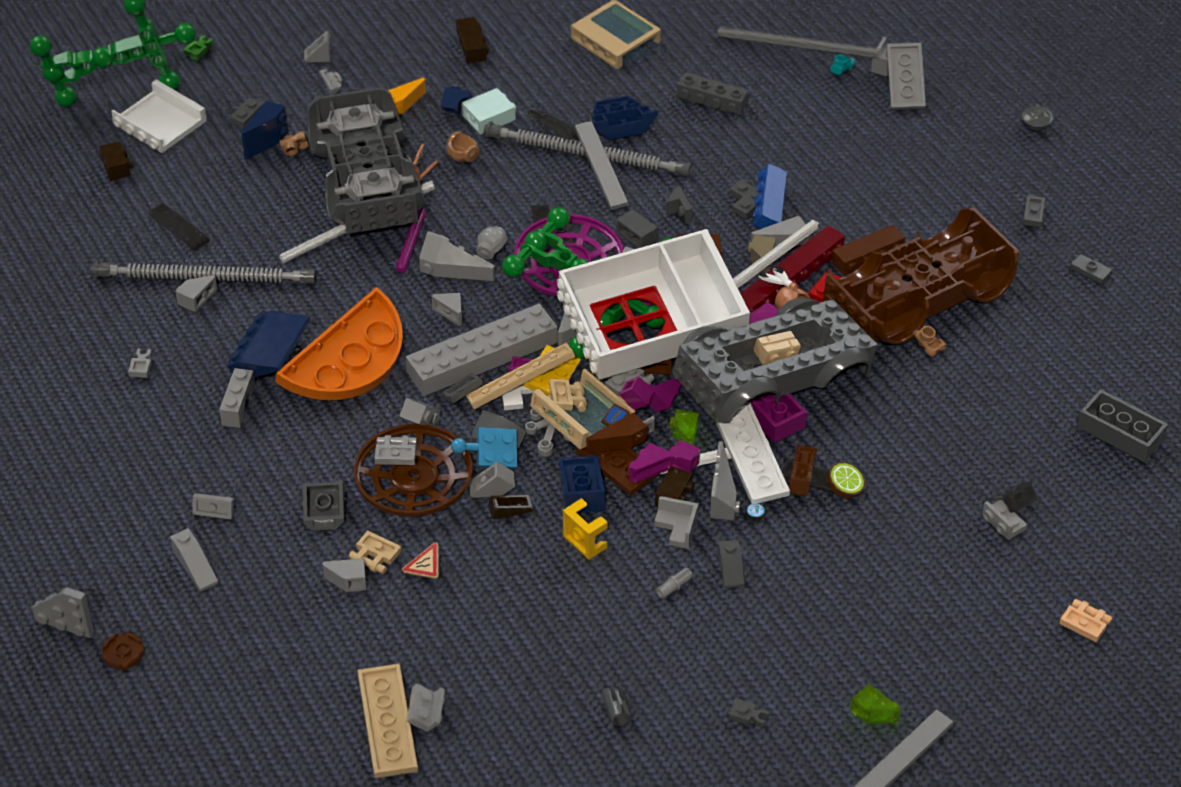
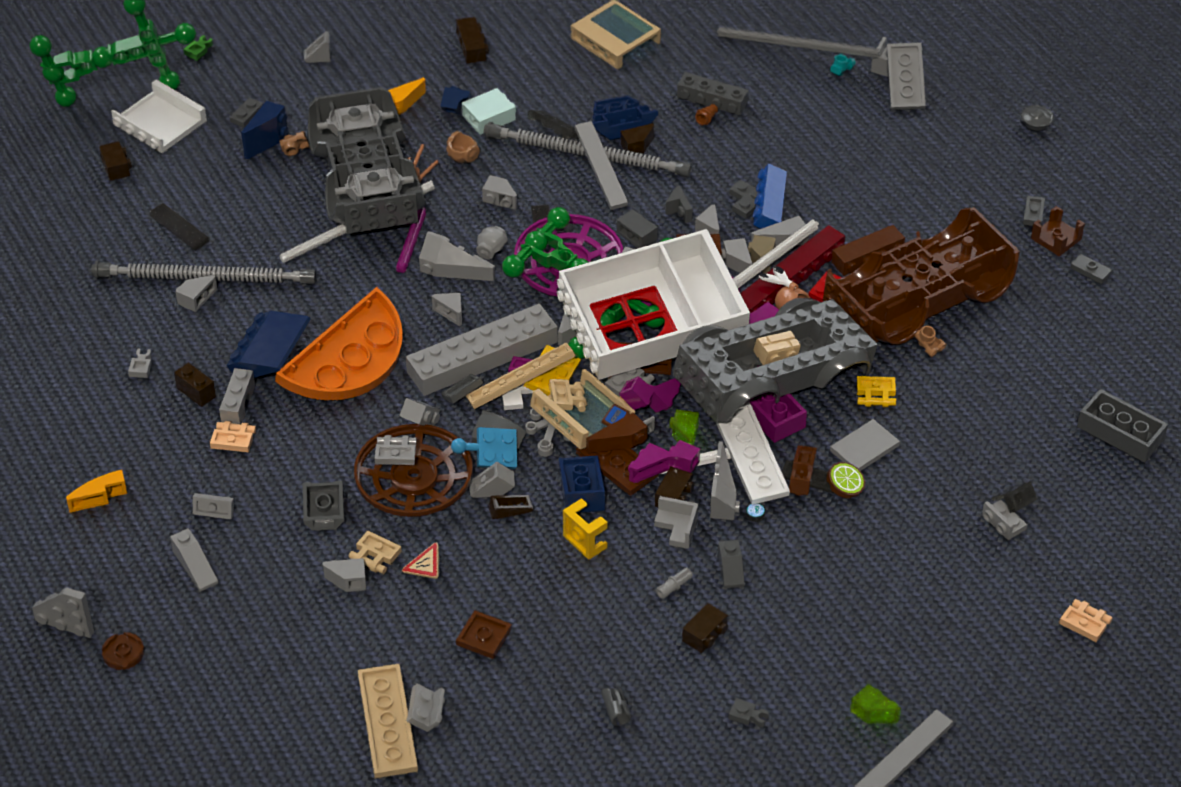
(97, 491): none -> light orange slope
(195, 384): none -> dark brown brick
(232, 436): none -> light nougat plate
(331, 80): light grey tile -> none
(483, 634): none -> reddish brown plate
(499, 192): none -> light grey slope
(637, 138): none -> dark brown slope
(705, 115): none -> dark orange cone
(705, 628): none -> dark brown brick
(708, 220): none -> light grey slope
(736, 254): none -> light grey slope
(865, 445): none -> light grey tile
(876, 386): none -> yellow plate
(1056, 234): none -> reddish brown panel

